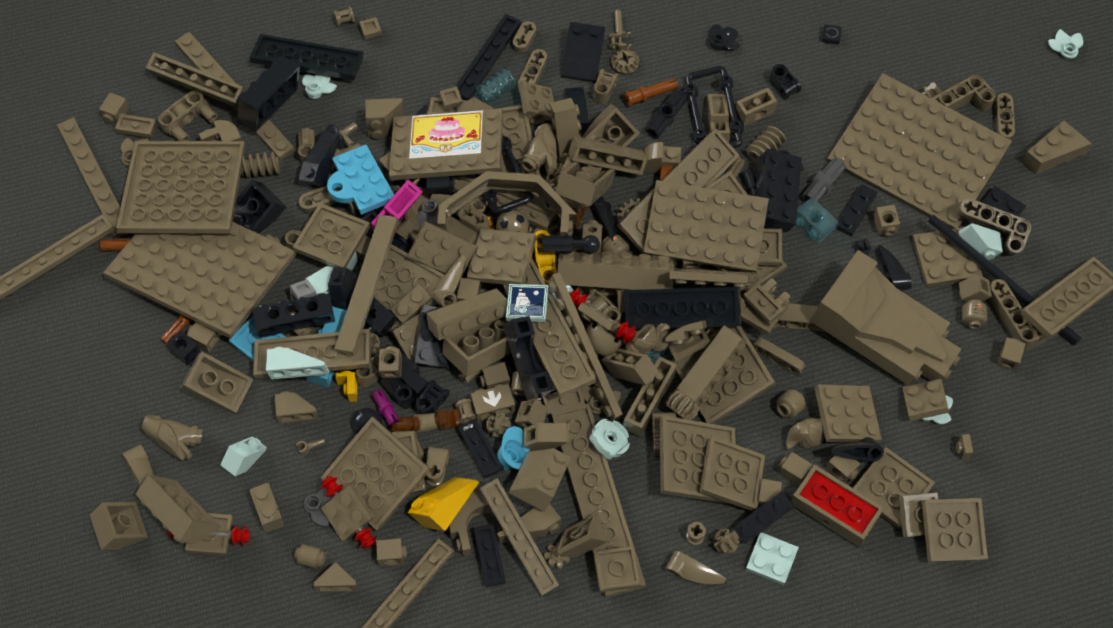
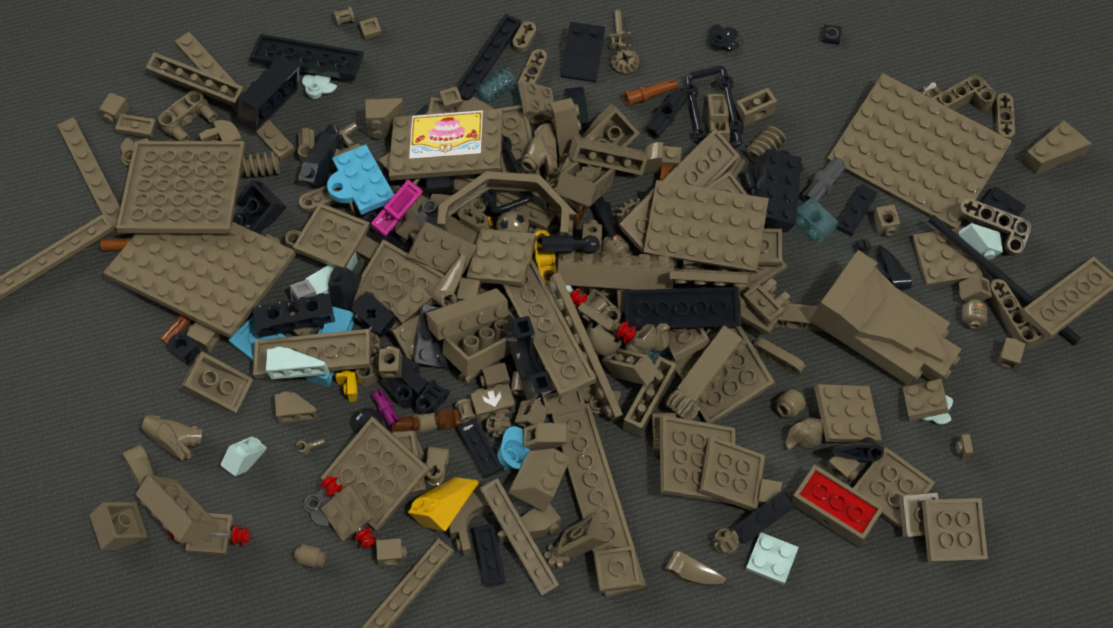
(266, 507): dark tan brick -> none
(335, 580): dark tan slope -> none
(366, 285): dark tan tile -> none
(527, 301): tile -> none
(600, 439): light aqua plate -> none
(604, 86): dark tan piece -> none
(682, 333): dark tan slope -> none
(695, 527): dark tan bush -> none
(785, 83): black piece -> none
(794, 468): dark tan brick -> none
(1066, 45): light aqua plate -> none

